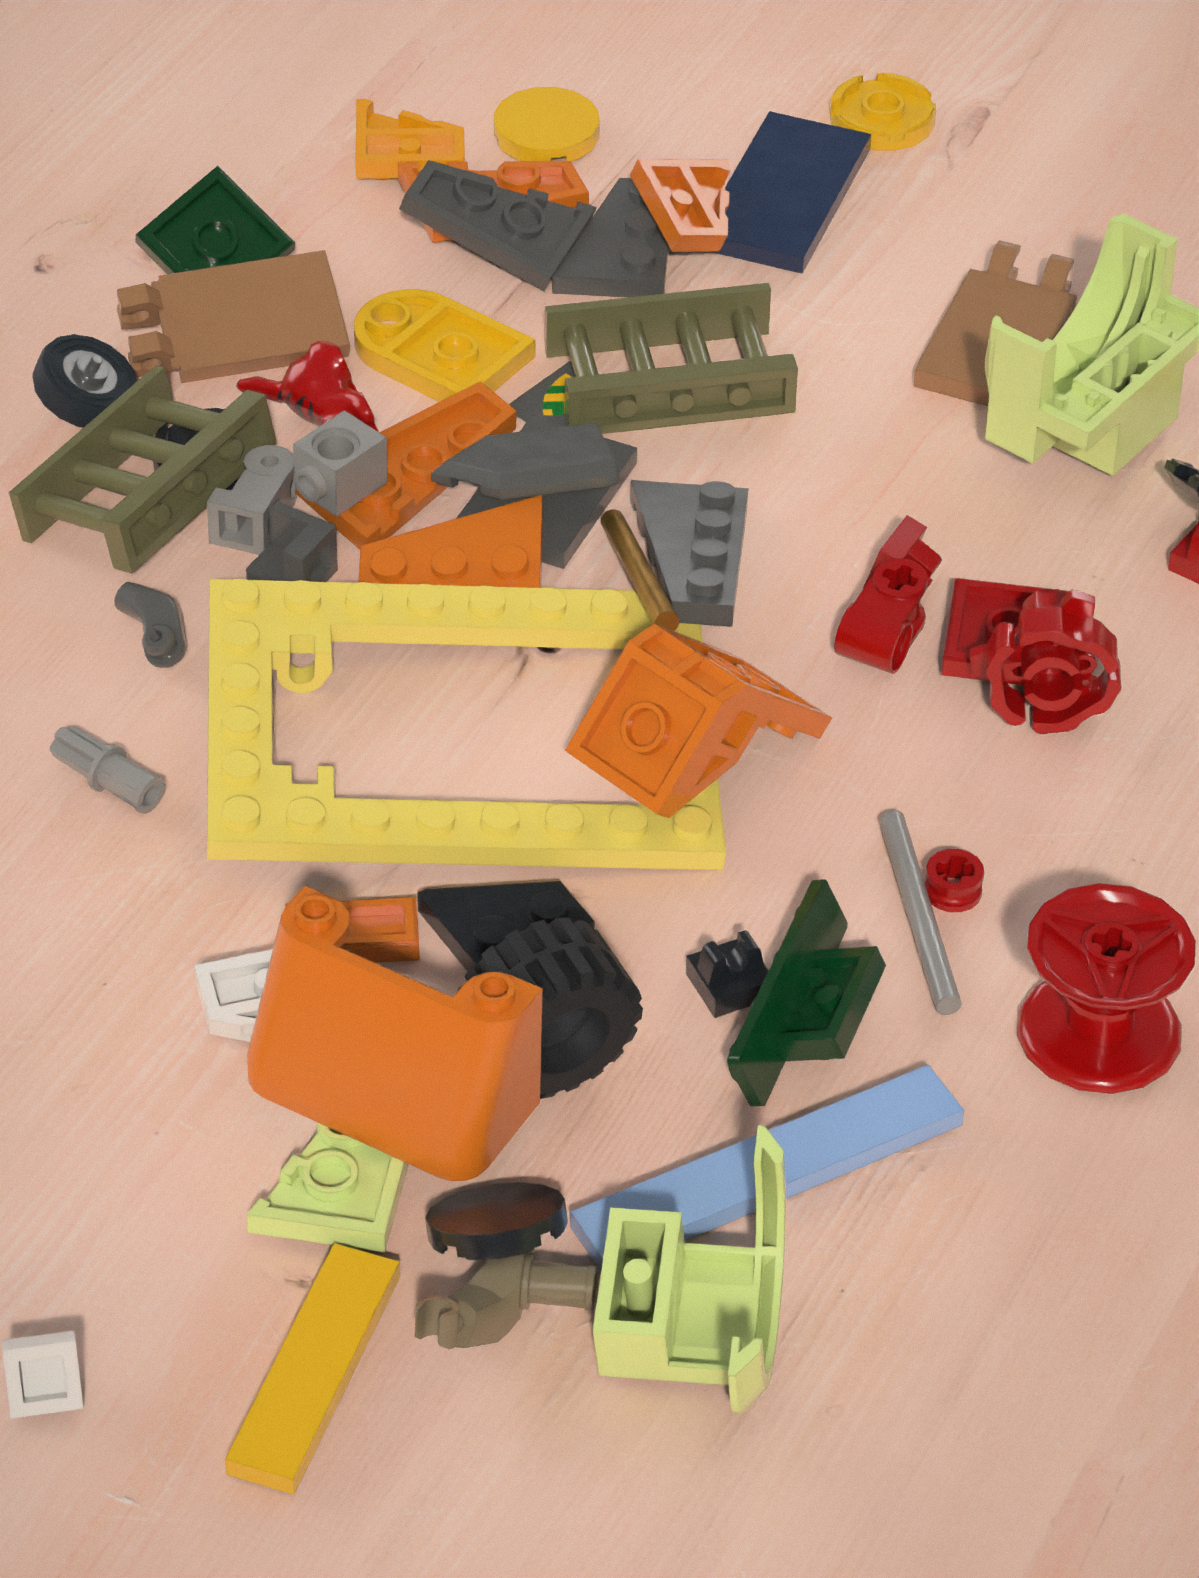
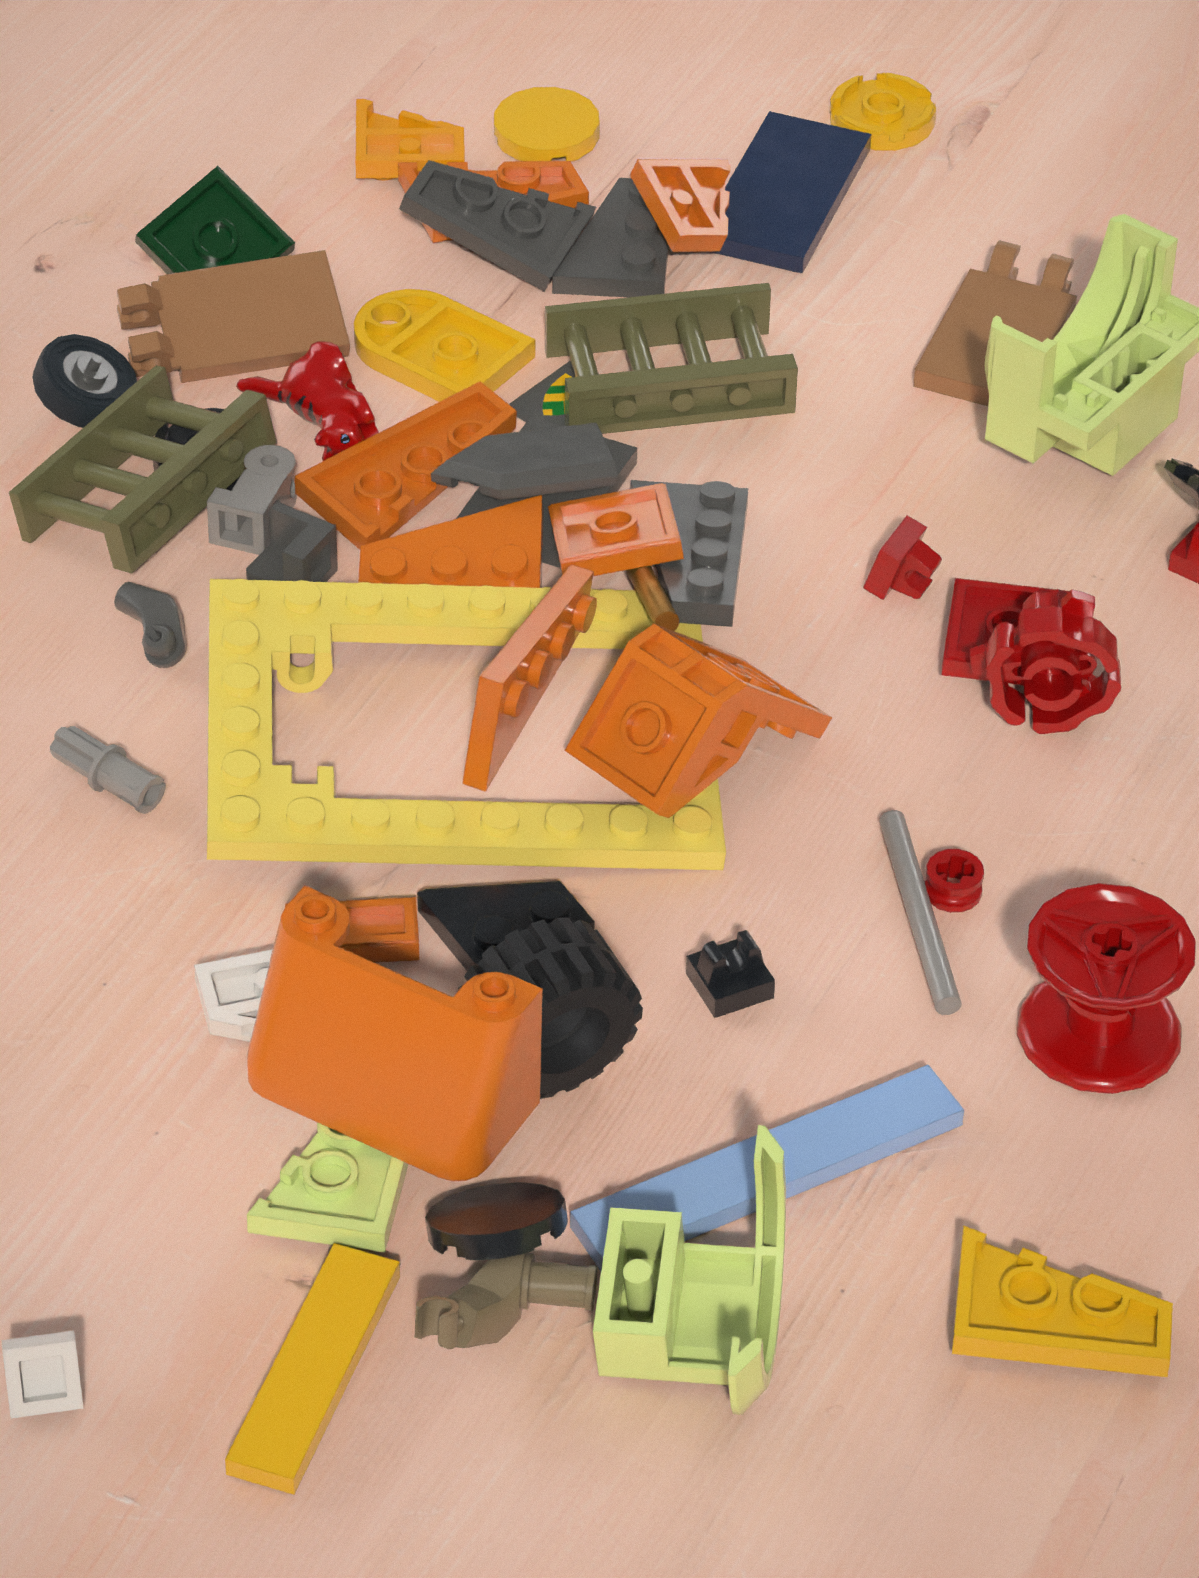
(340, 463): light grey brick -> none
(522, 672): none -> orange wing
(616, 530): none -> orange tile
(807, 999): dark green bracket -> none
(884, 616): red piece -> none
(1038, 1314): none -> yellow wing

